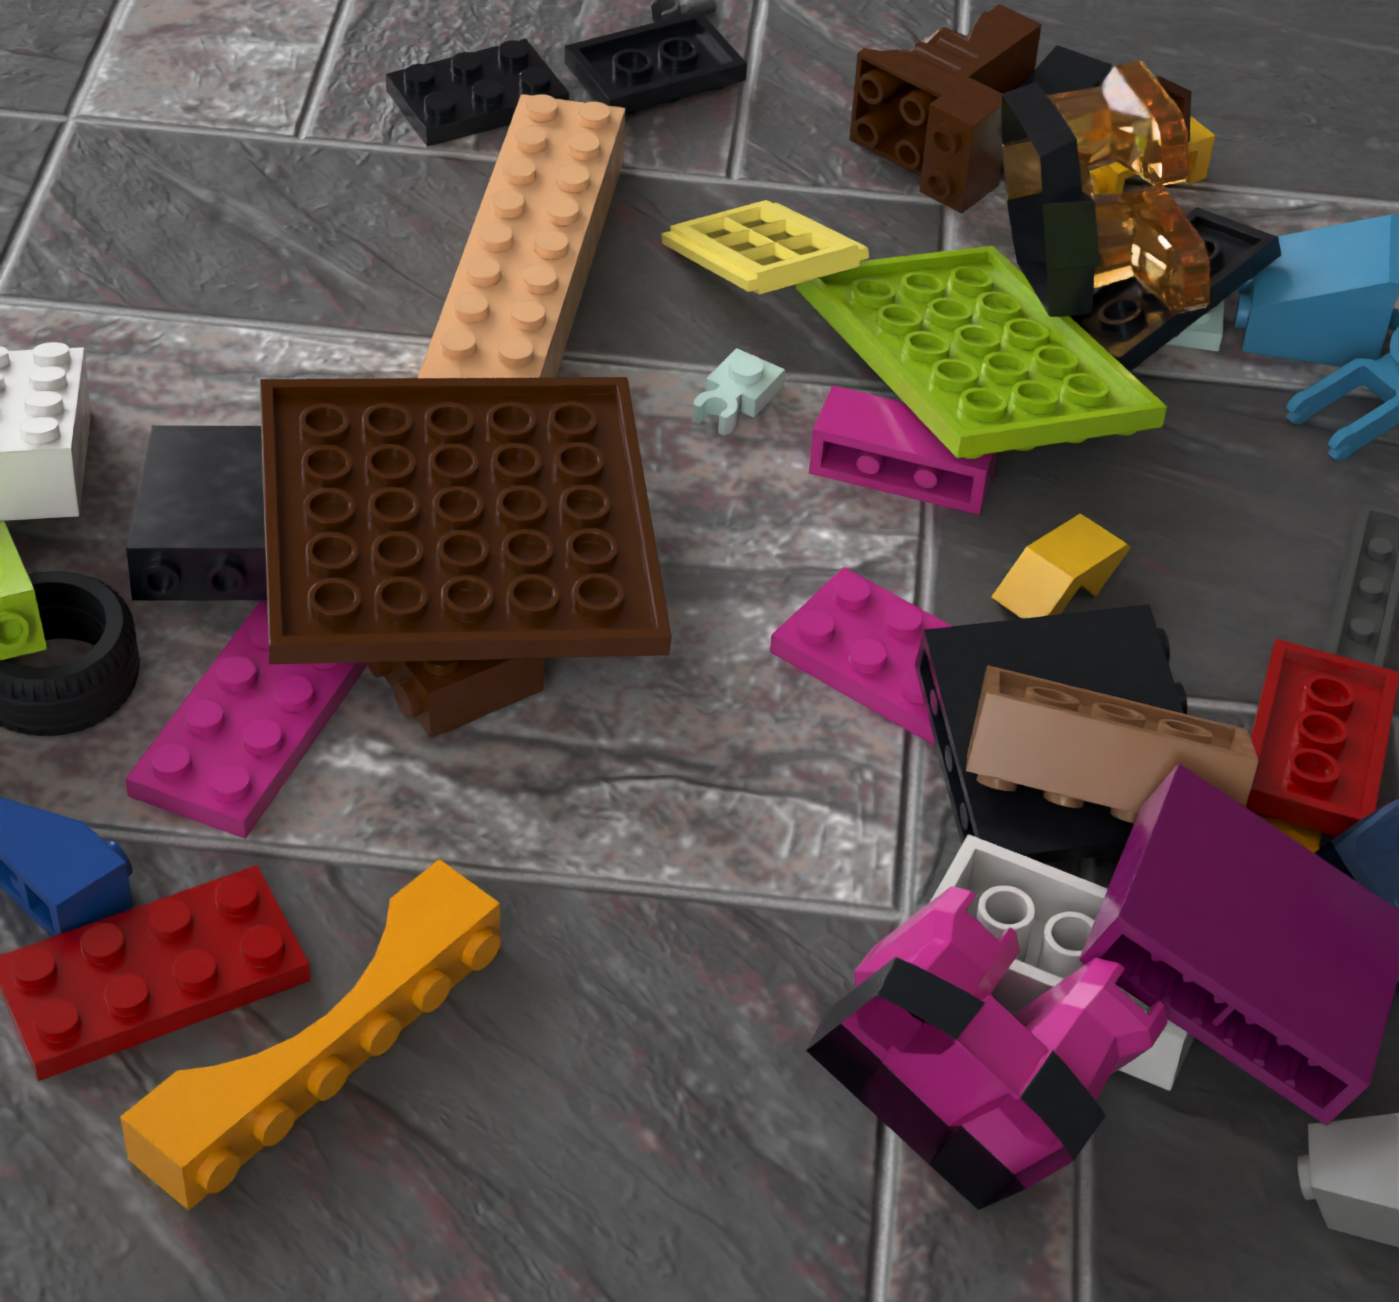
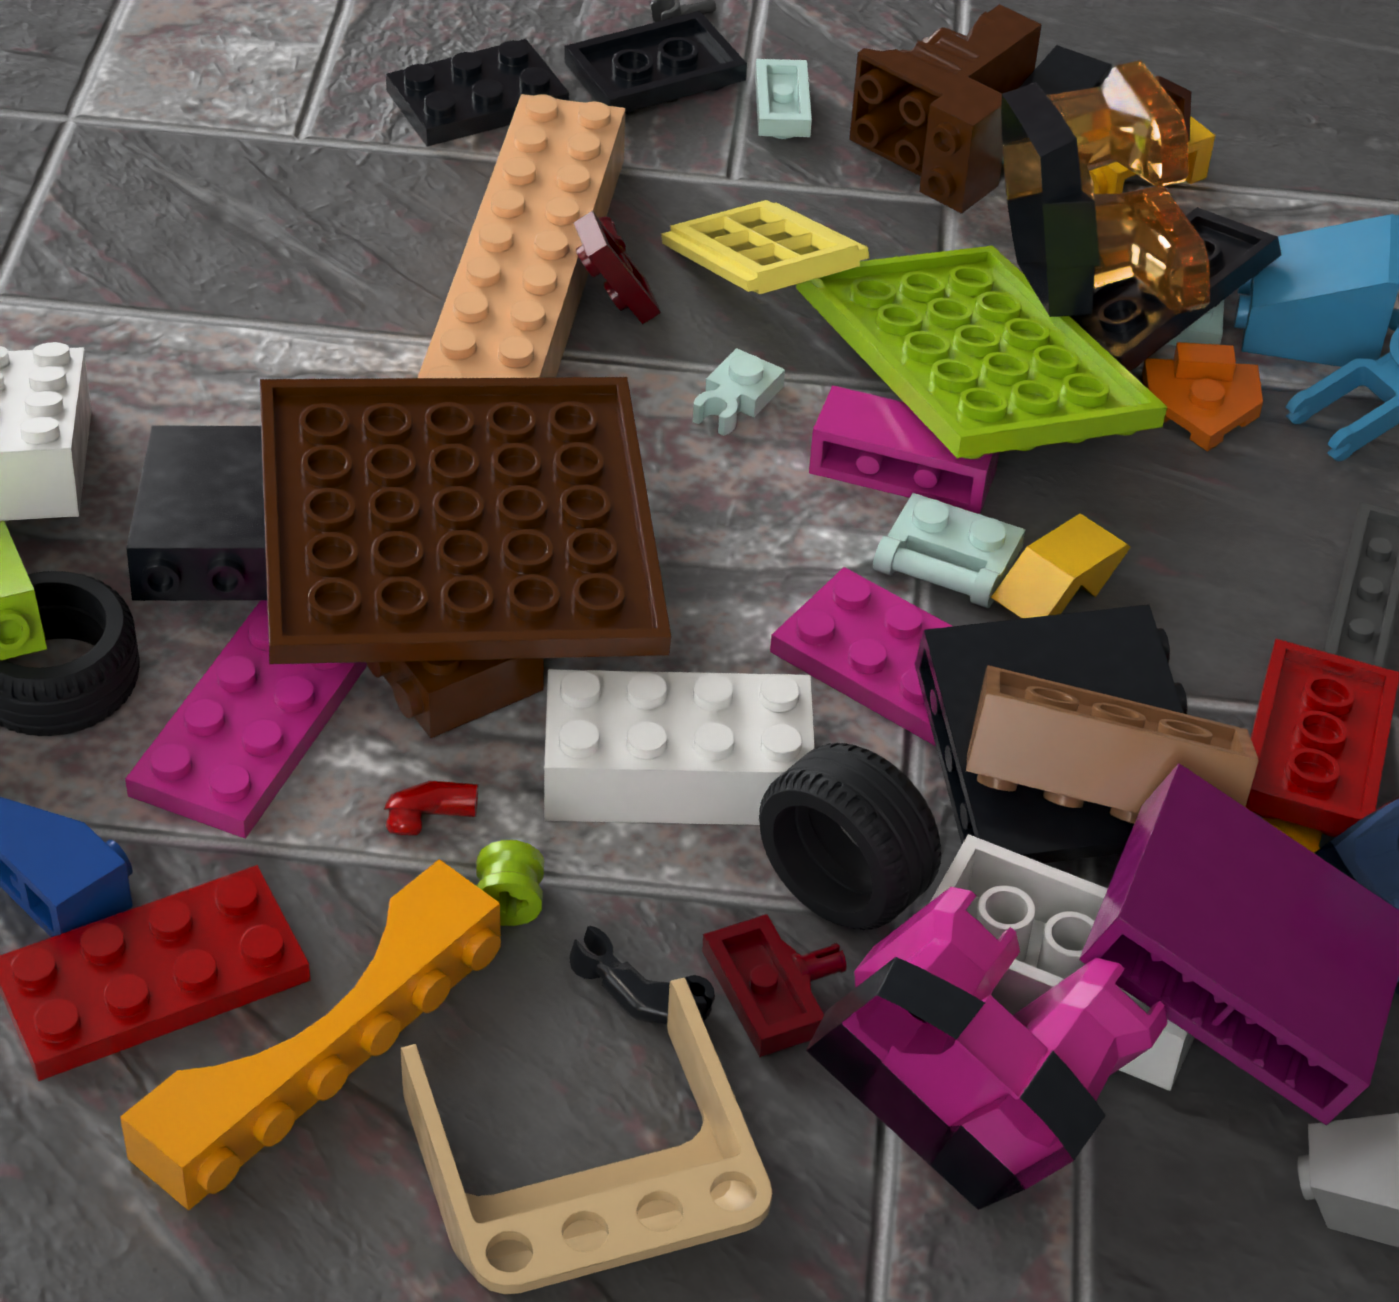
(429, 798): none -> red arm
(512, 876): none -> lime wheel
(606, 254): none -> dark red plate
(610, 1211): none -> tan windscreen
(639, 997): none -> black arm
(670, 744): none -> white brick
(770, 981): none -> dark red plate
(783, 98): none -> light aqua plate
(880, 811): none -> black tyre
(950, 548): none -> light aqua plate
(1205, 390): none -> orange plate

